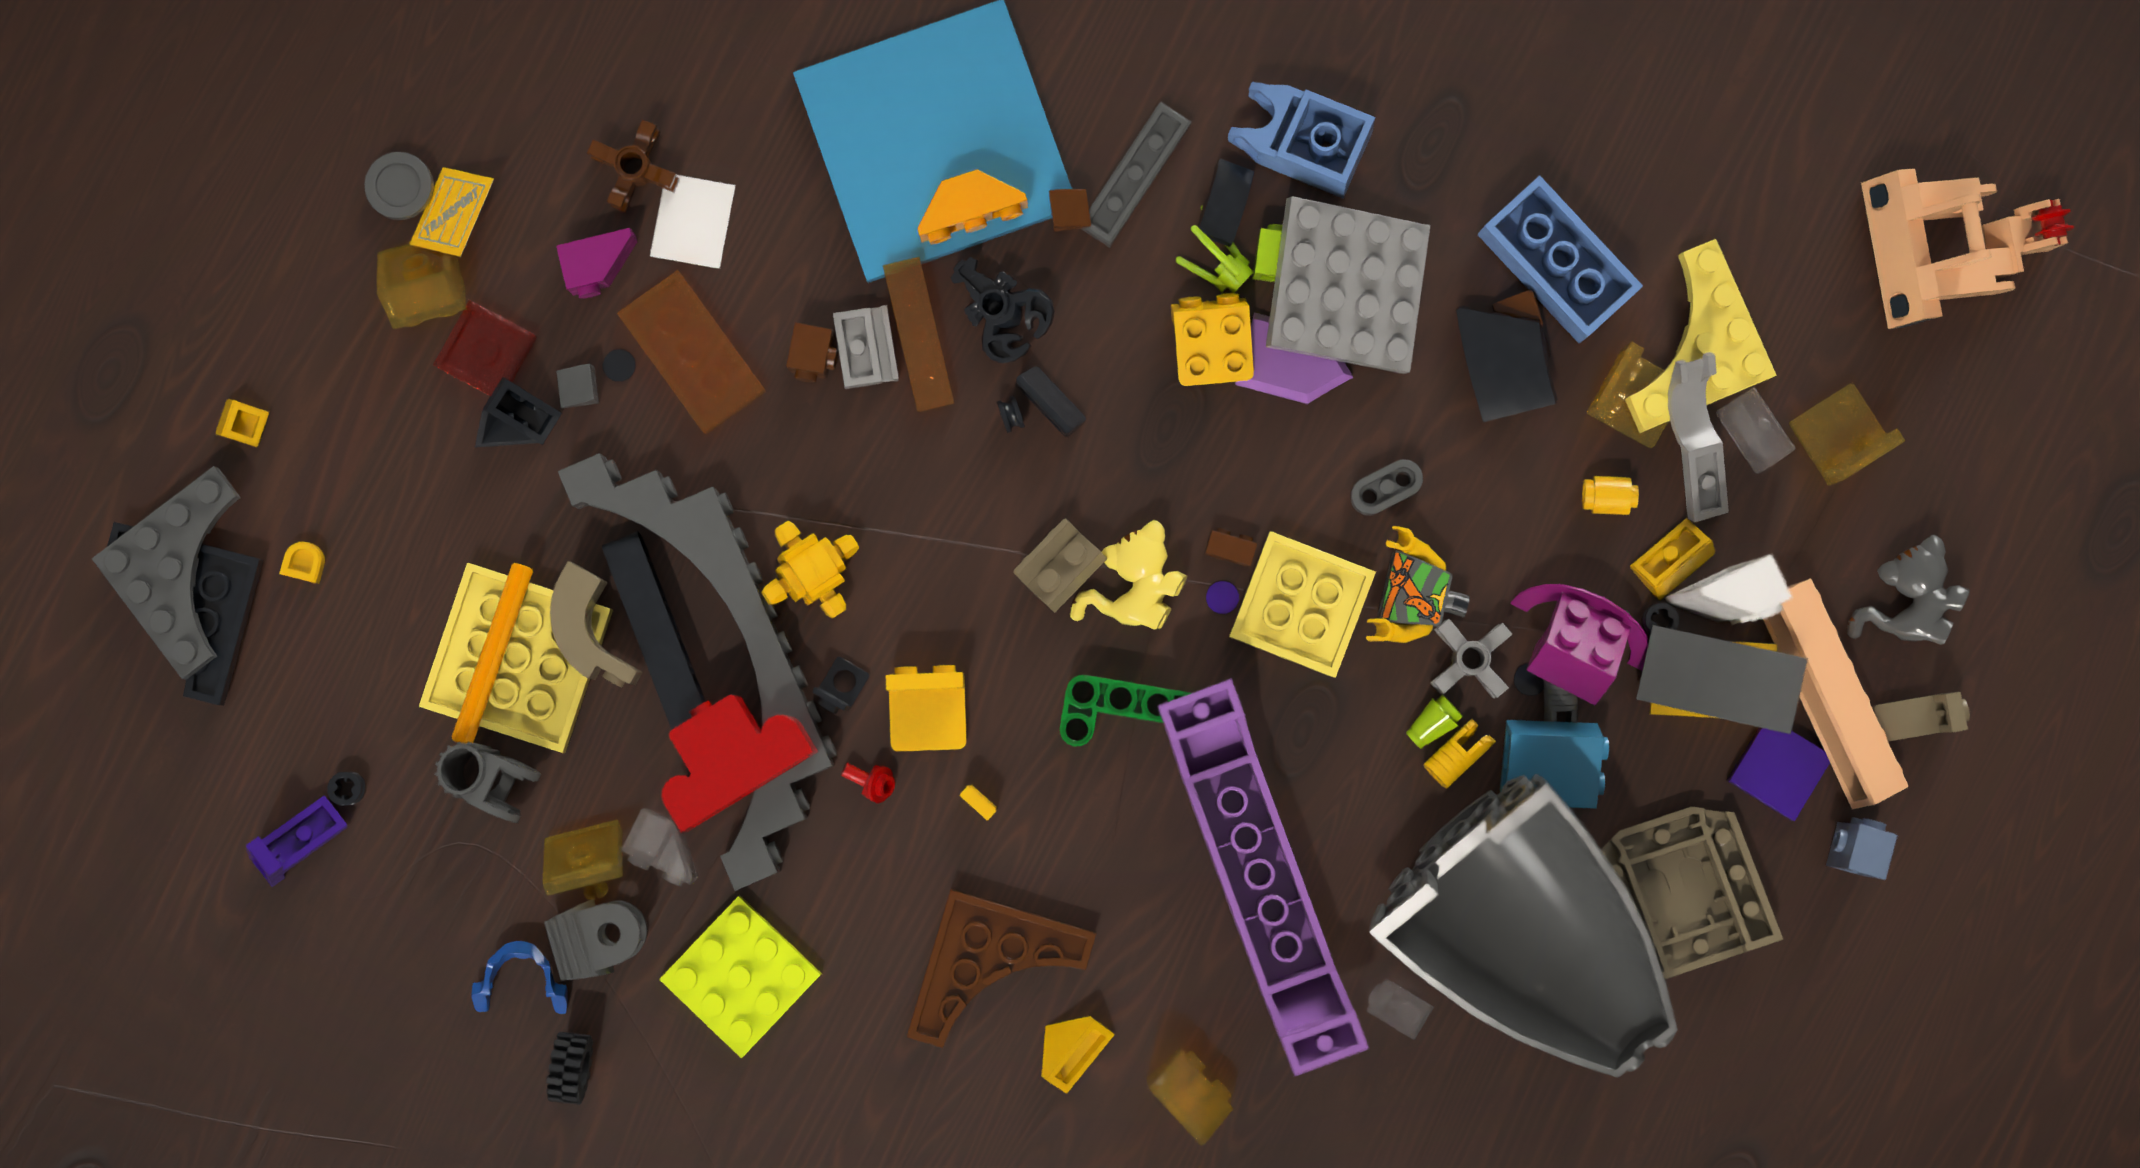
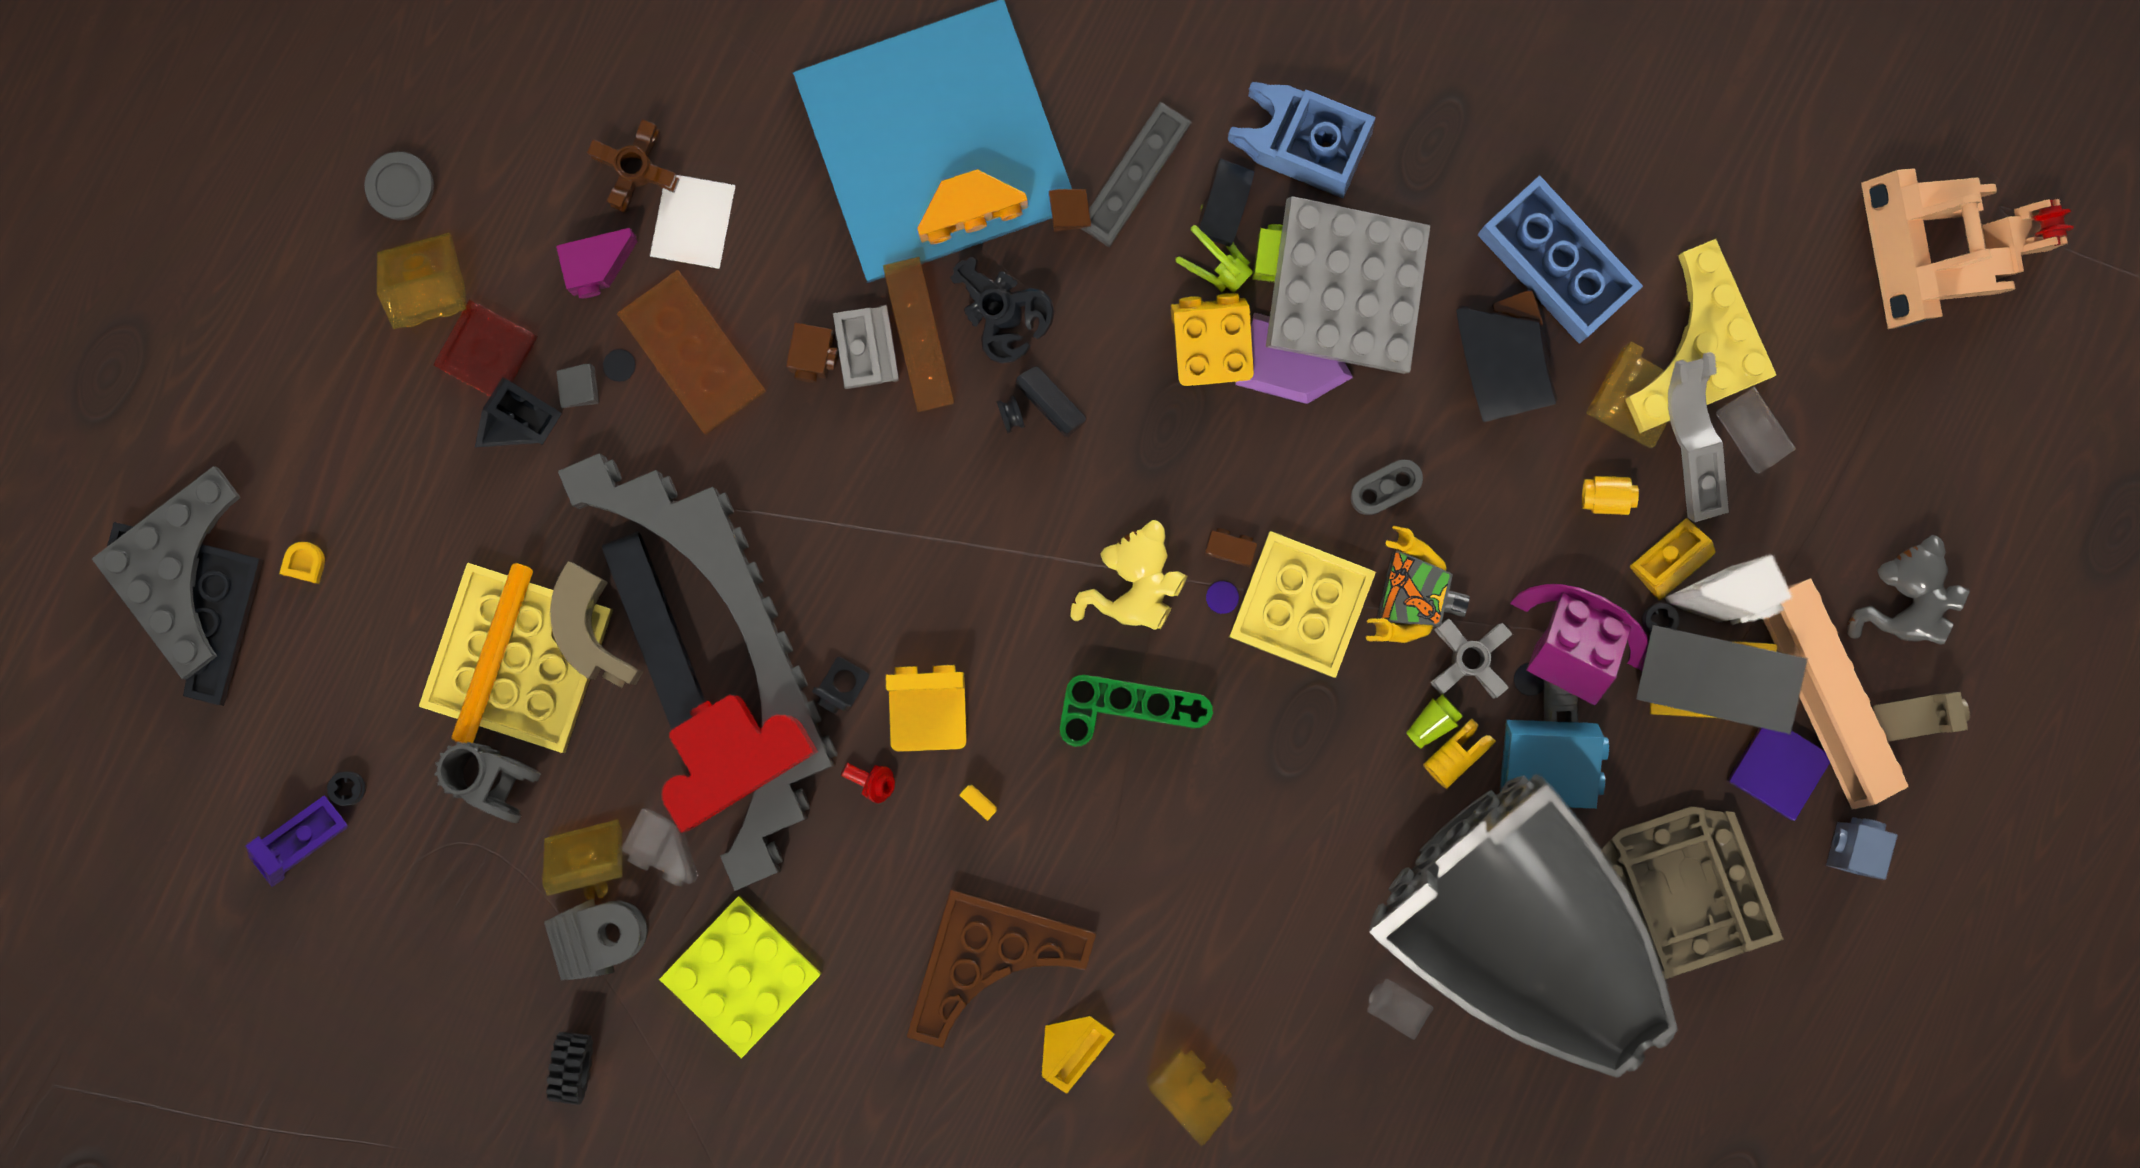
(242, 422): yellow slope -> none
(451, 211): yellow sticker -> none
(520, 949): blue helmet -> none
(810, 569): yellow piece -> none
(1059, 565): dark tan bracket -> none
(1261, 878): medium lavender slope -> none
(1843, 435): clear yellow bracket -> none

